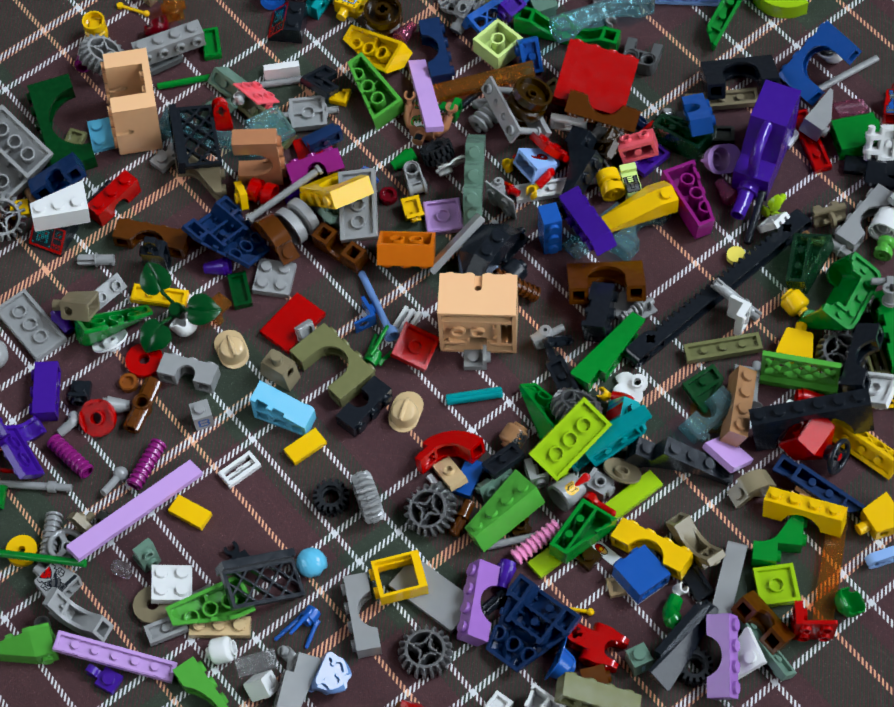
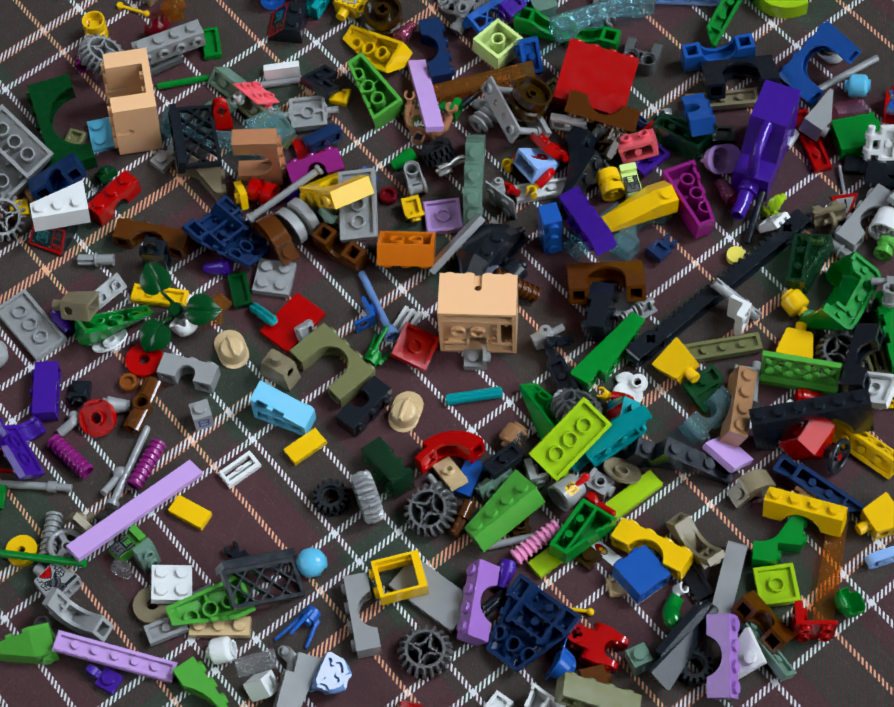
(105, 173): none -> dark green plate
(113, 501): none -> light grey bar
(123, 548): none -> bright green leg
(263, 314): none -> teal axle
(387, 468): none -> clear green wedge
(661, 249): none -> dark blue plate
(677, 363): none -> yellow torso
(737, 47): none -> blue arch
(849, 199): none -> piece
(858, 85): none -> medium azure head

